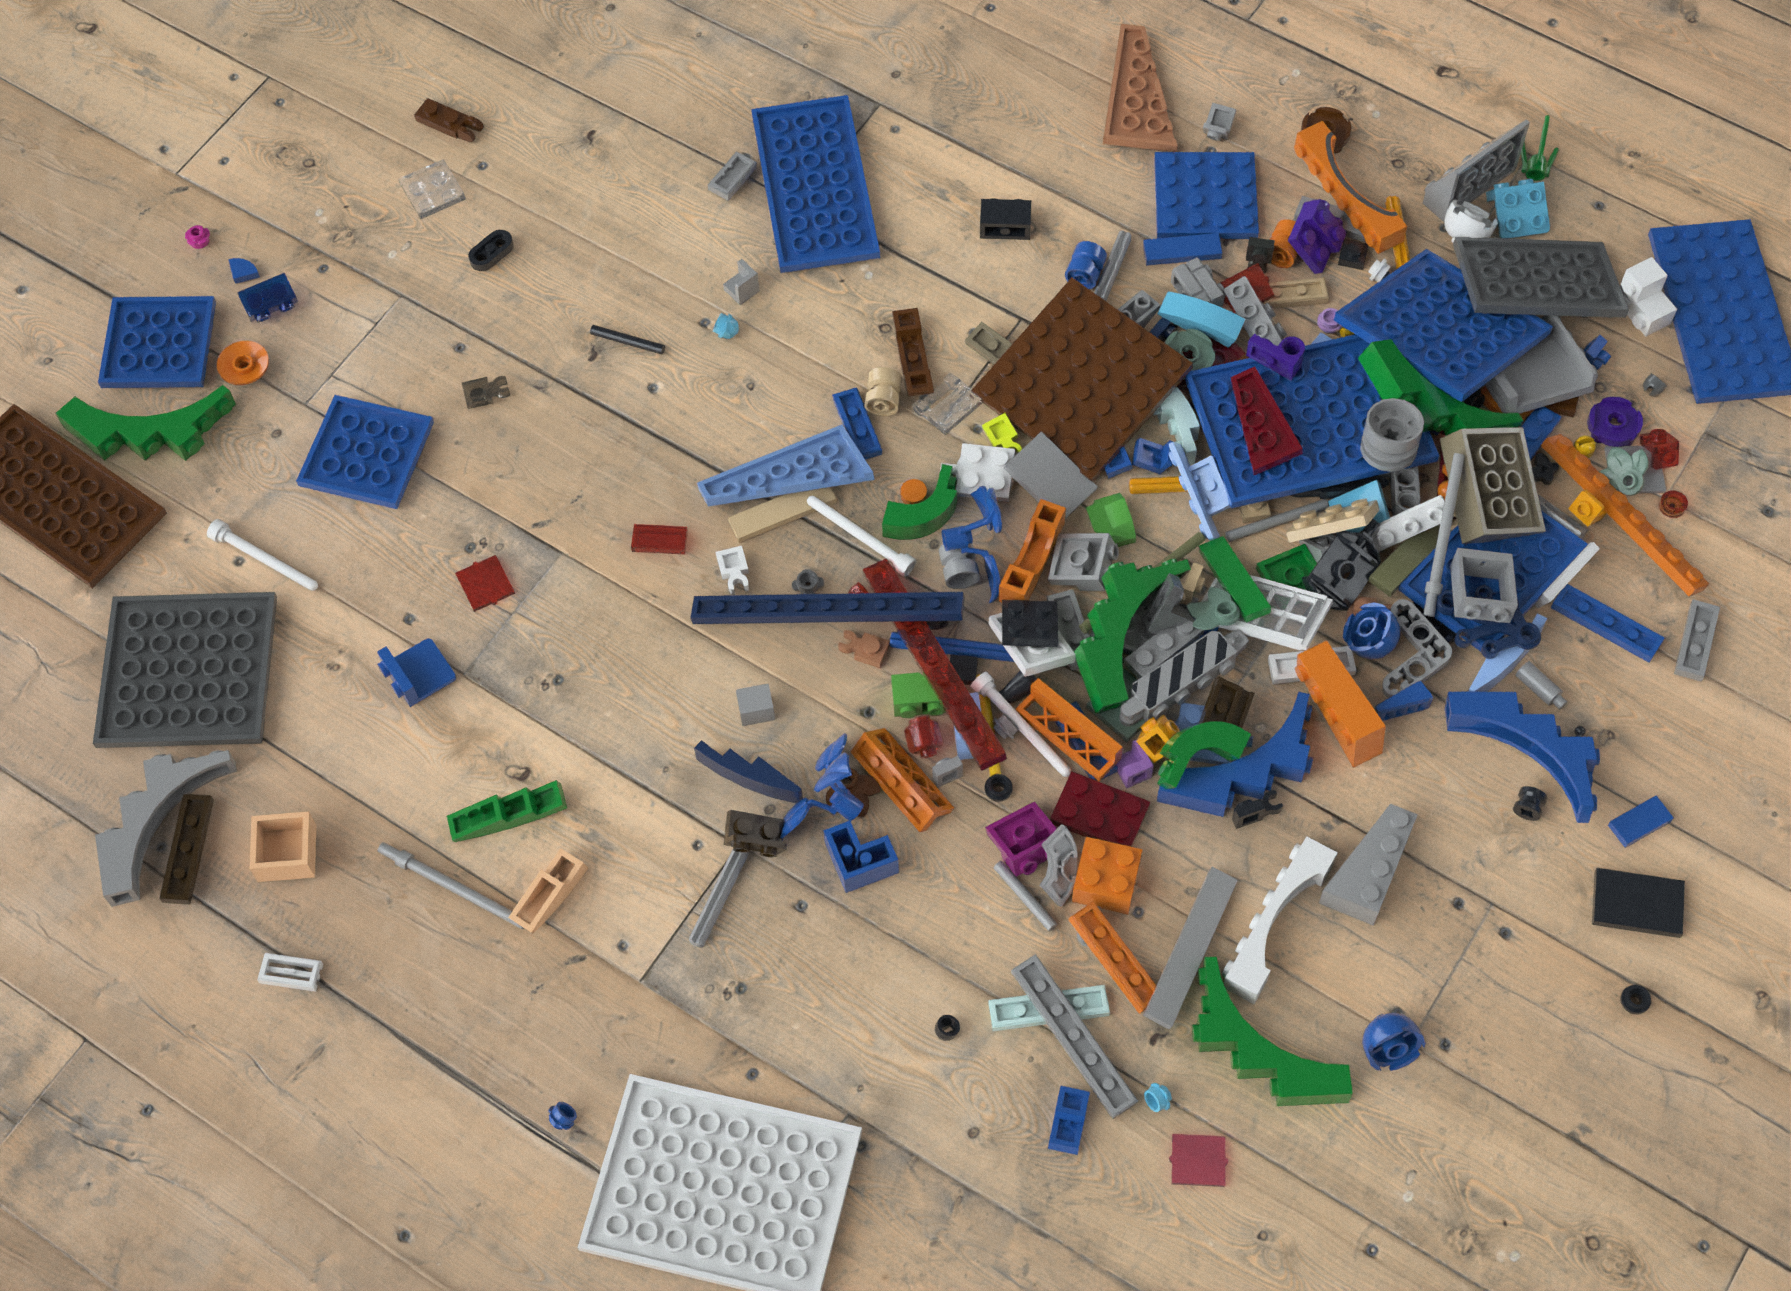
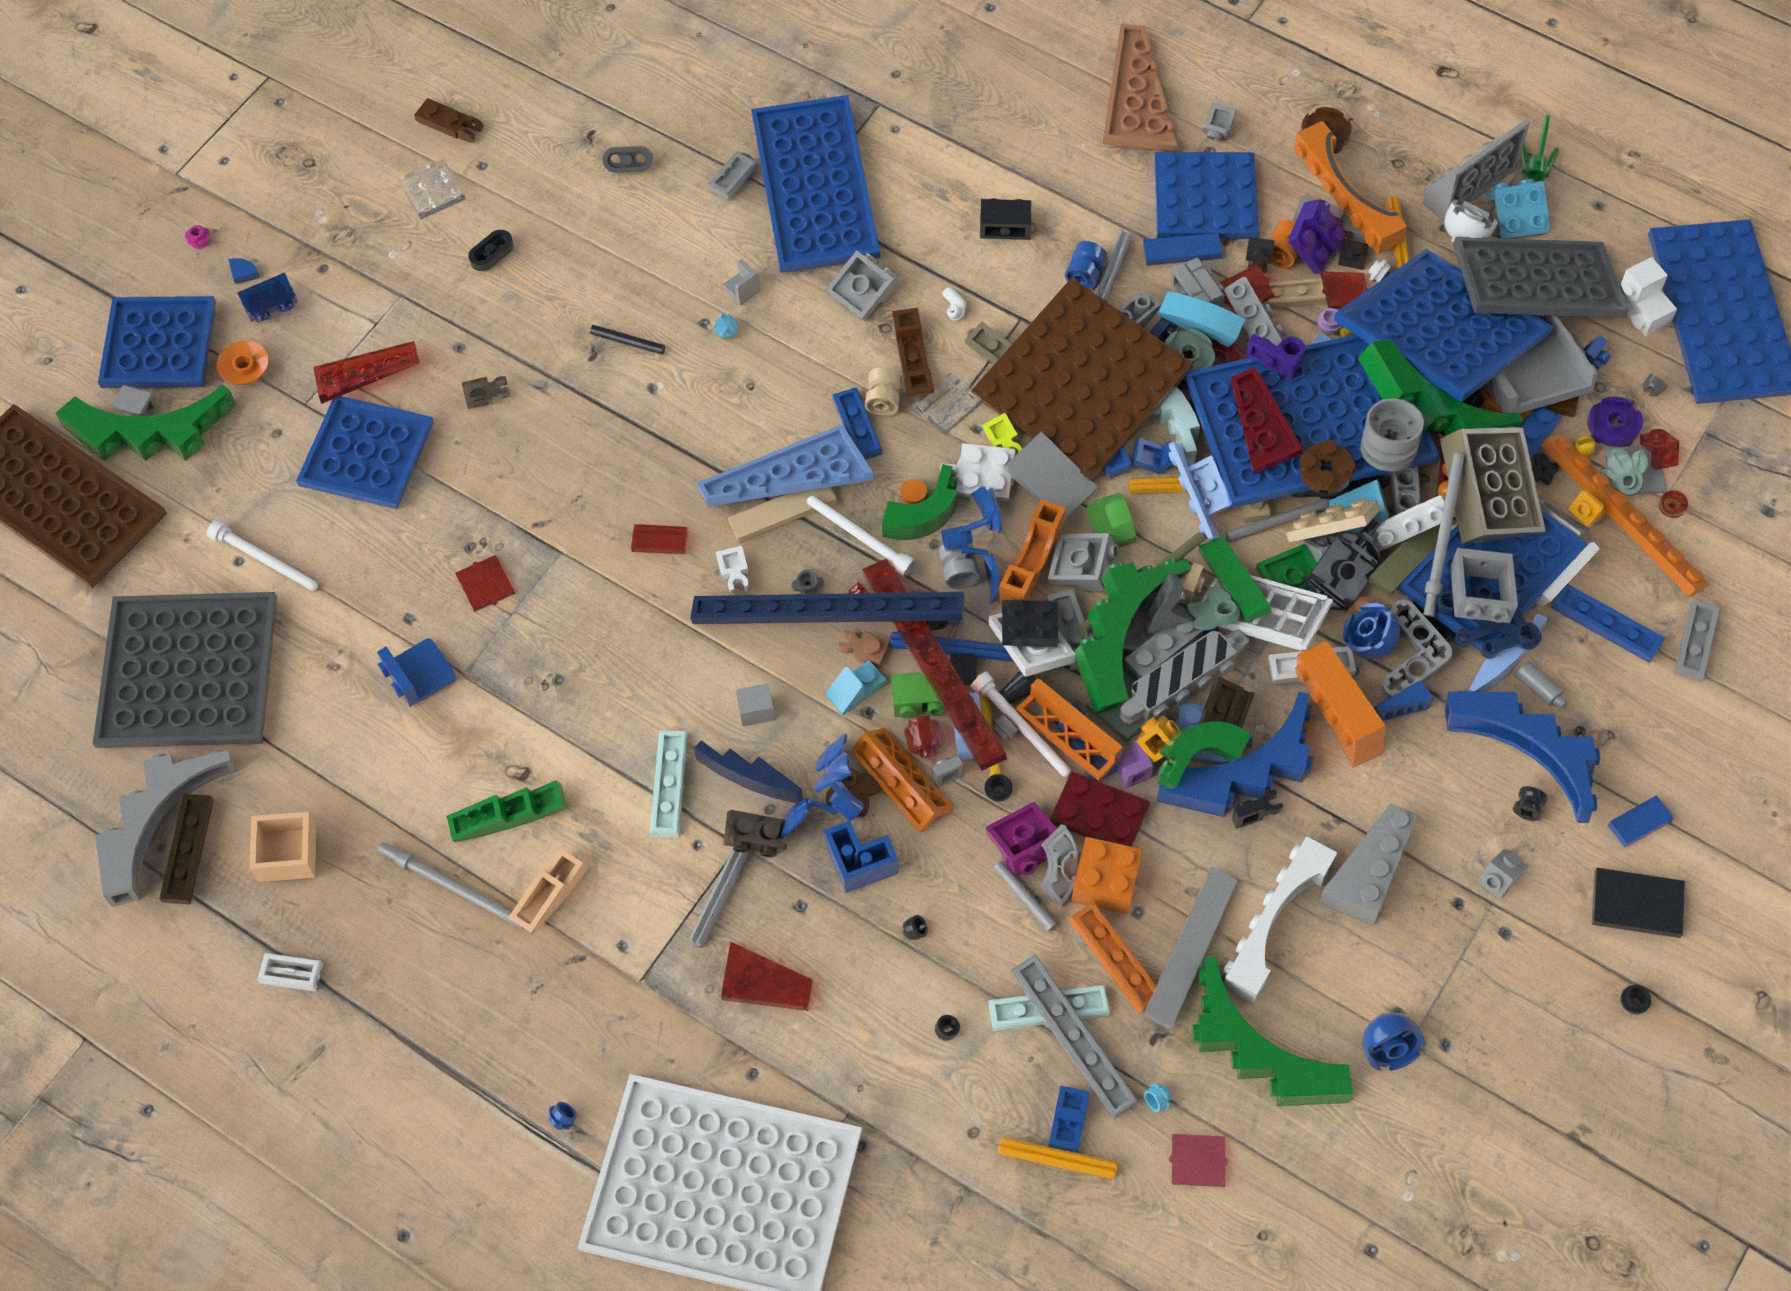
(135, 402): none -> light grey panel
(361, 370): none -> clear red wing
(627, 159): none -> dark grey plate
(668, 784): none -> light aqua tile
(763, 982): none -> clear red wing
(855, 686): none -> medium azure slope
(862, 285): none -> light grey plate
(915, 928): none -> black hinge
(957, 304): none -> white arm
(1057, 1157): none -> light orange axle
(1326, 453): none -> reddish brown plate
(1342, 287): none -> clear red piece
(1502, 873): none -> light grey bracket

